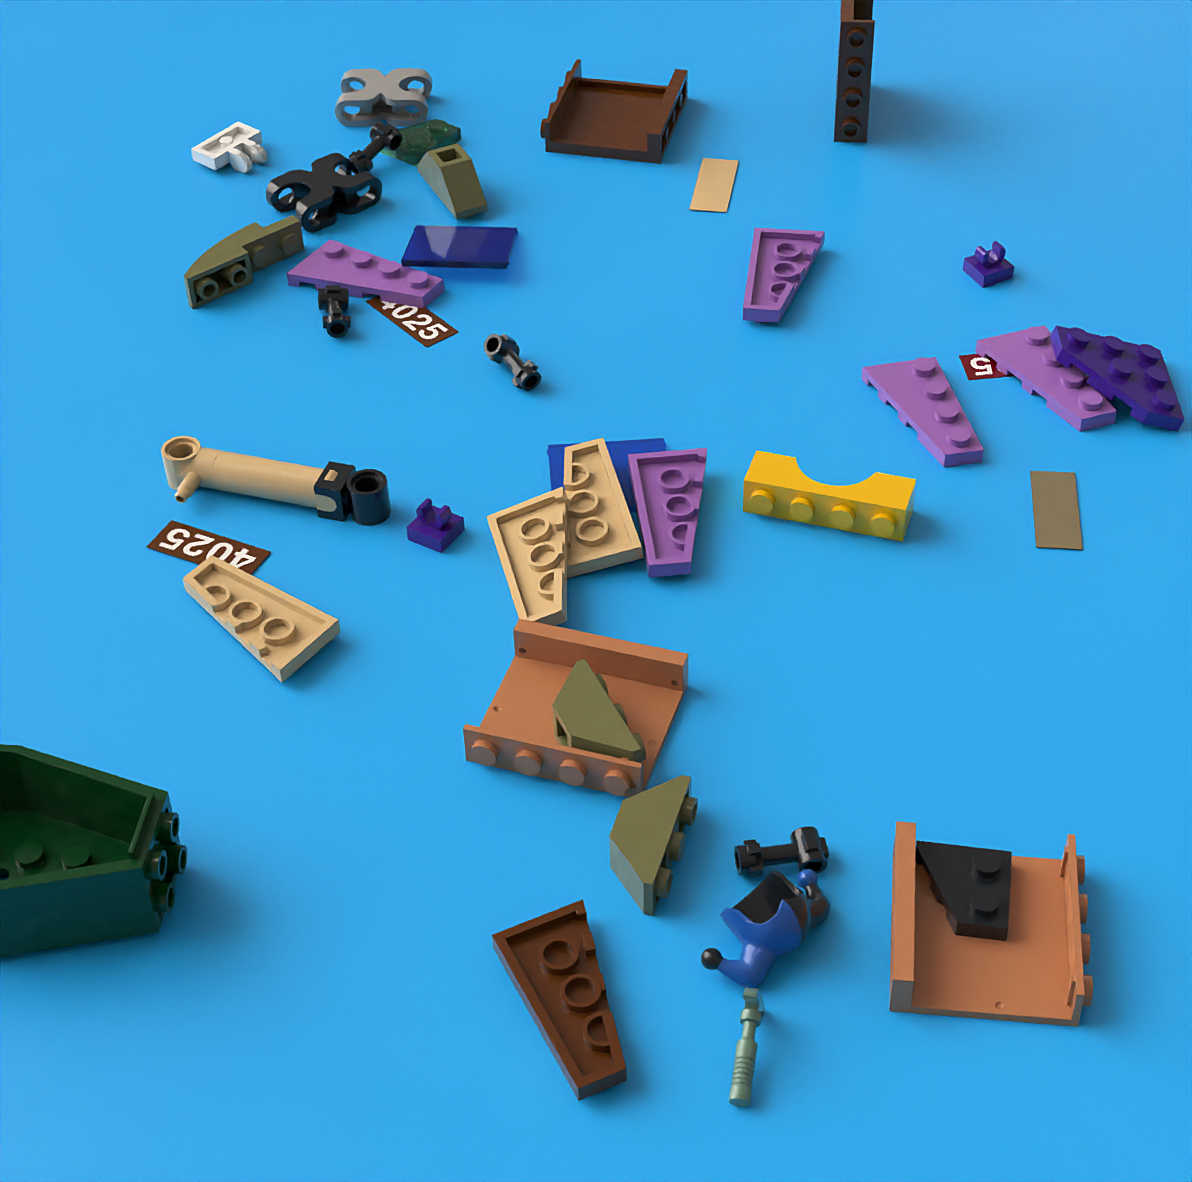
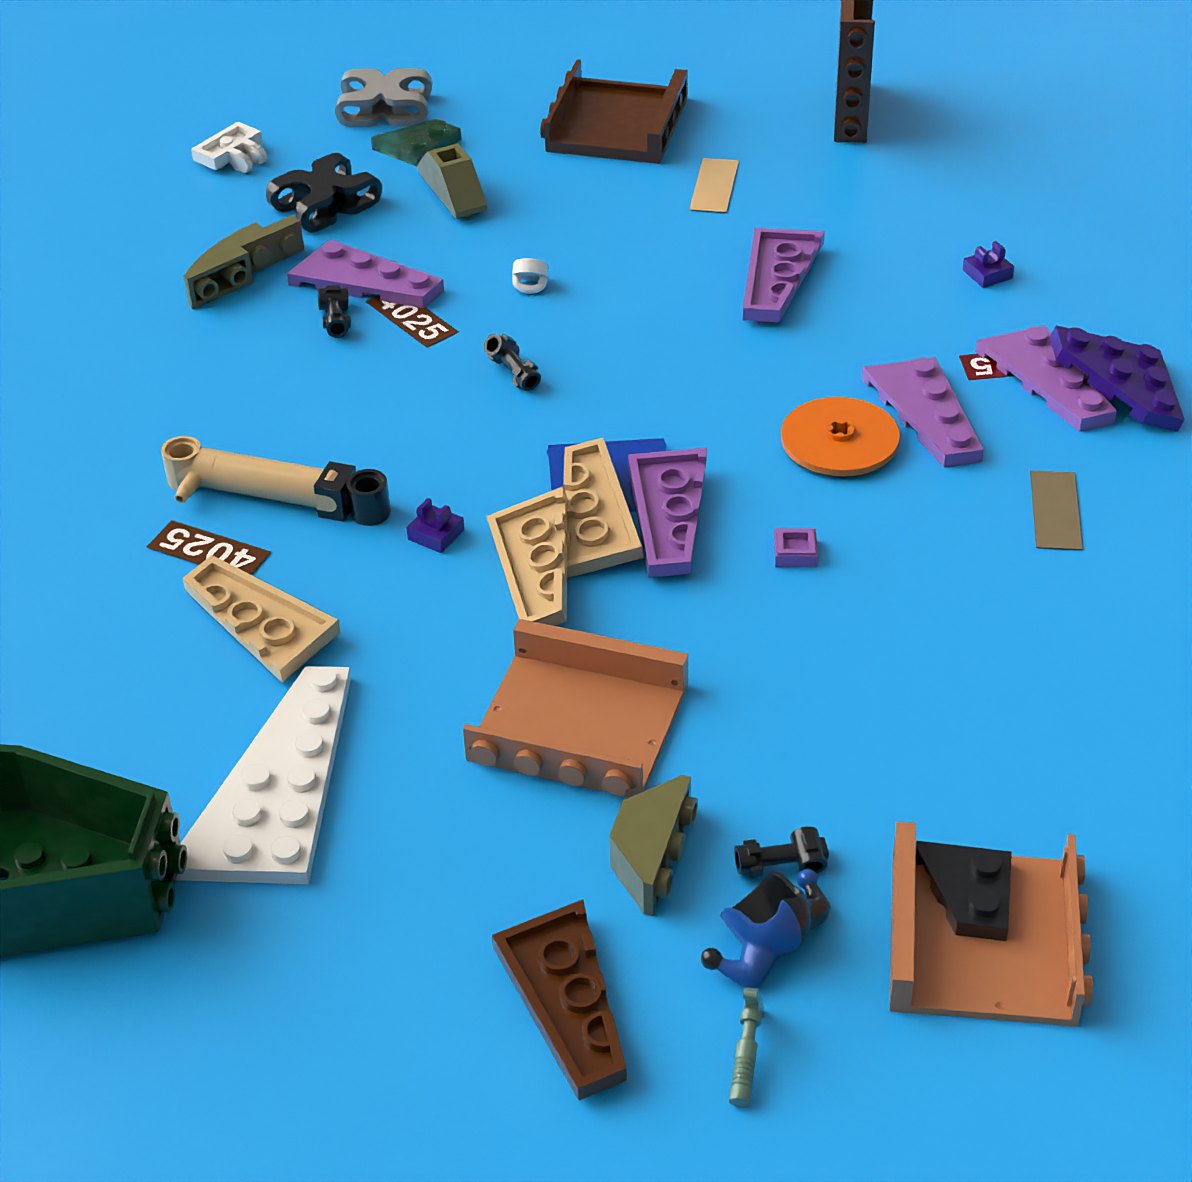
(273, 801): none -> white wing
(383, 137): black bar -> none
(460, 247): clear blue piece -> none
(530, 270): none -> white tile
(589, 719): olive slope -> none
(795, 547): none -> medium lavender tile
(840, 436): none -> orange piece
(871, 507): yellow arch -> none

